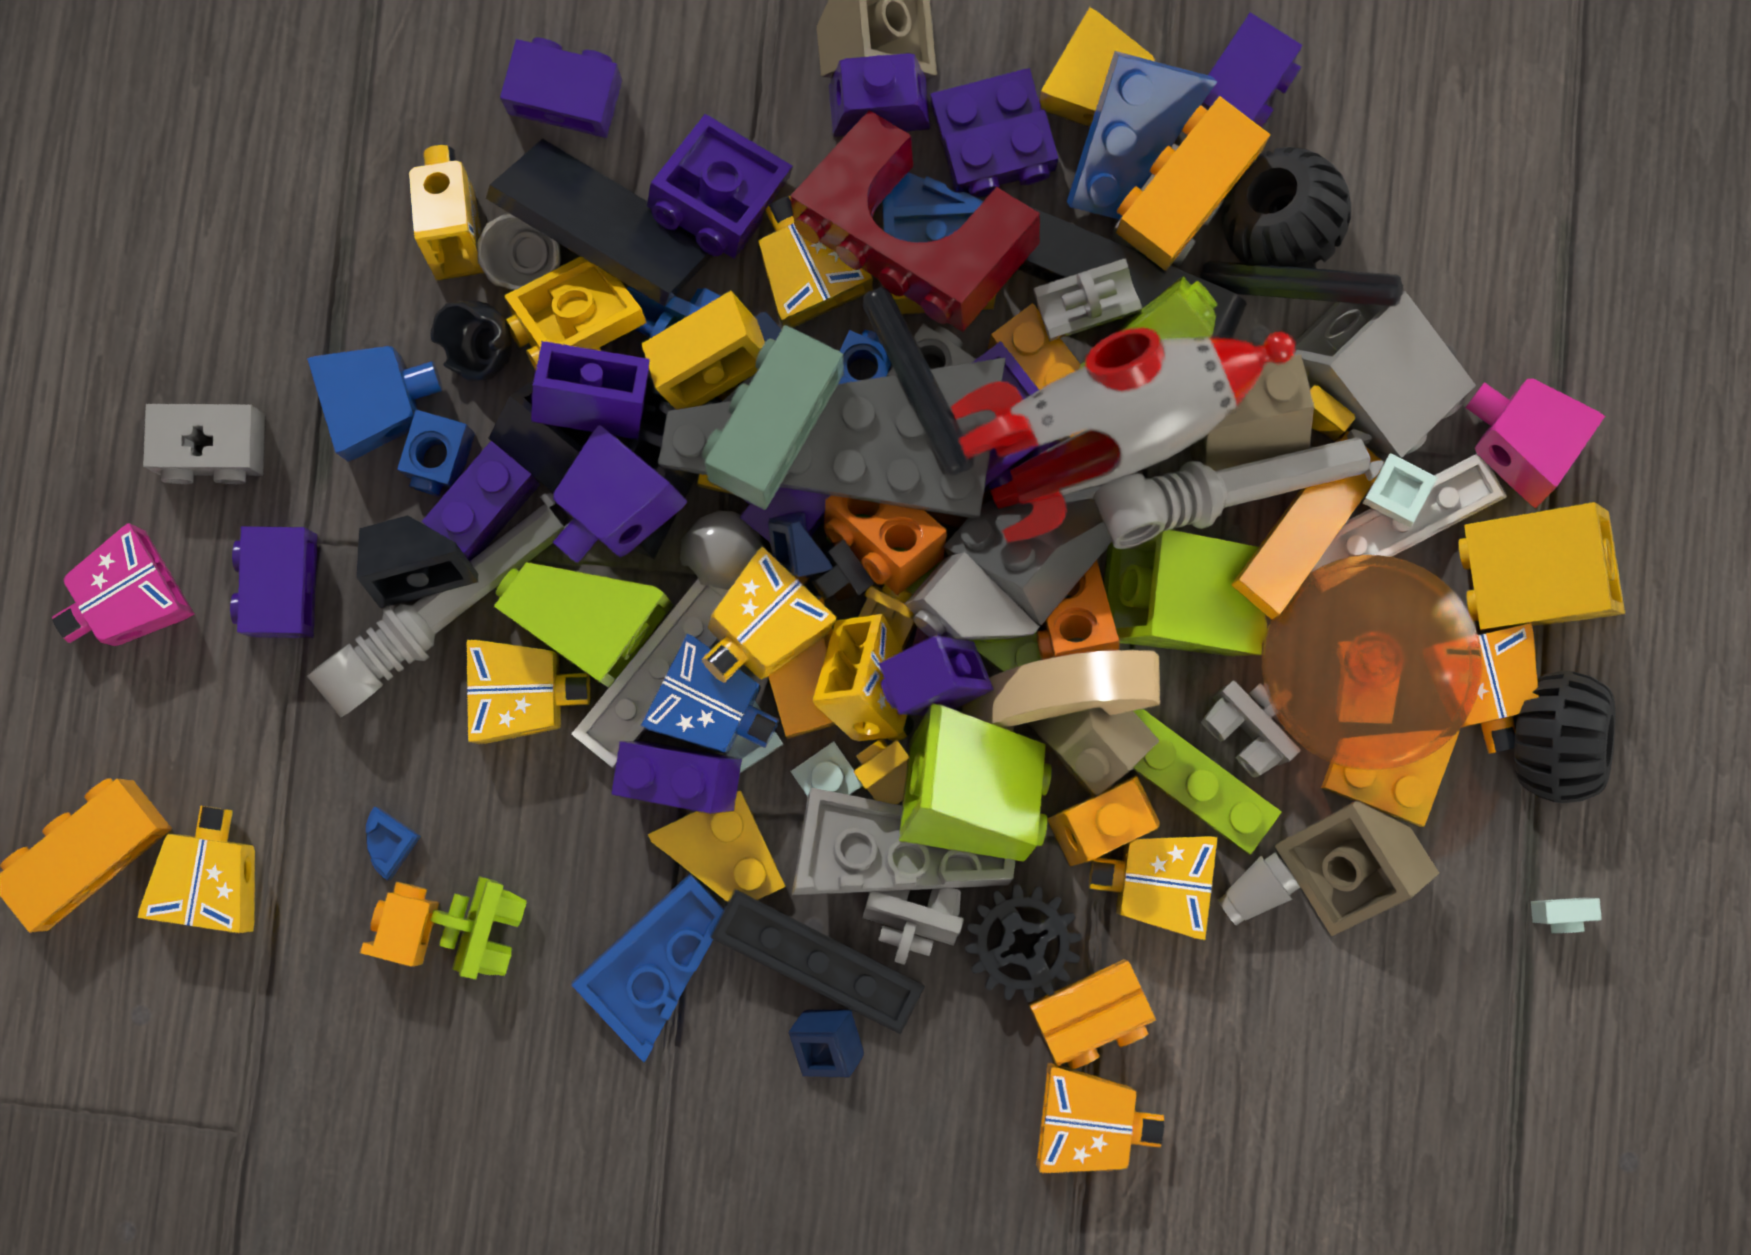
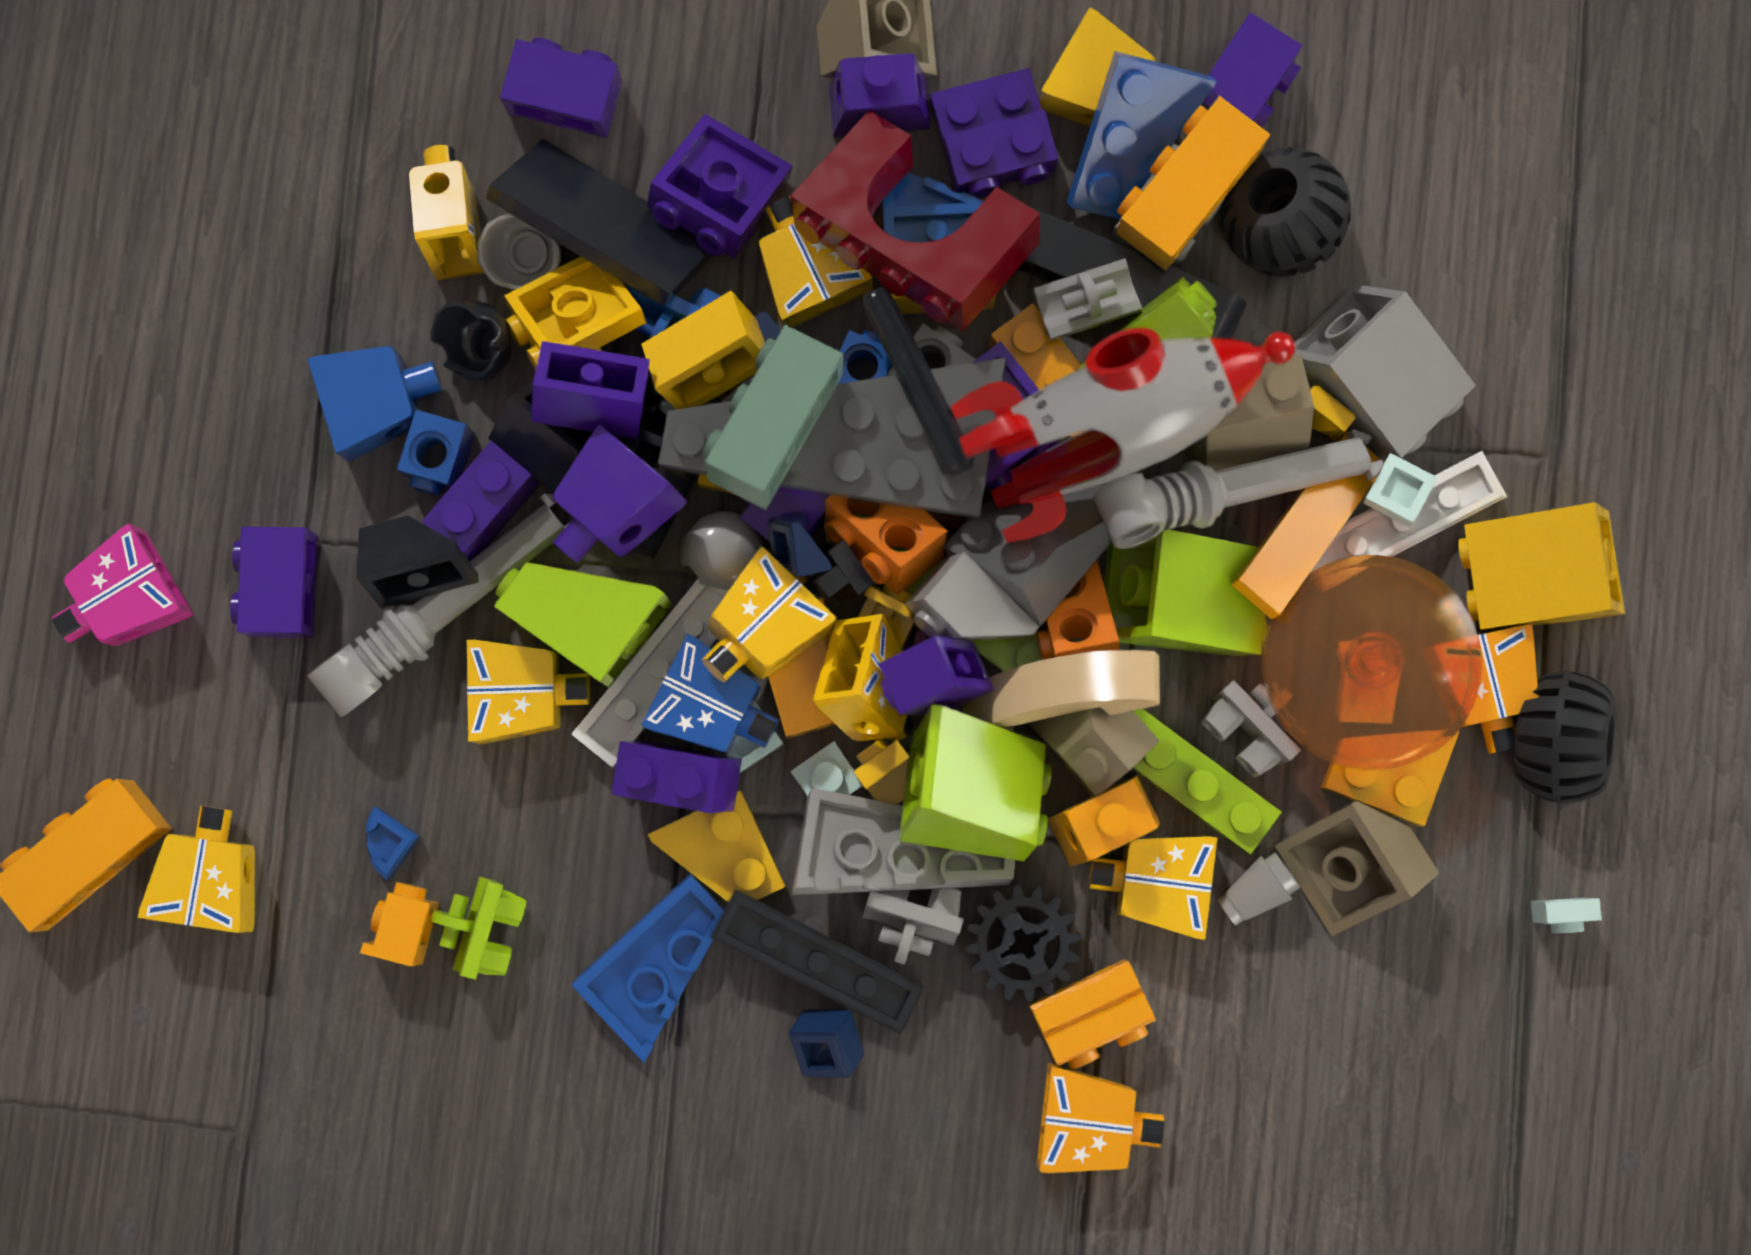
(177, 429): light grey brick -> none
(1305, 283): black axle -> none
(1532, 435): dark pink torso -> none

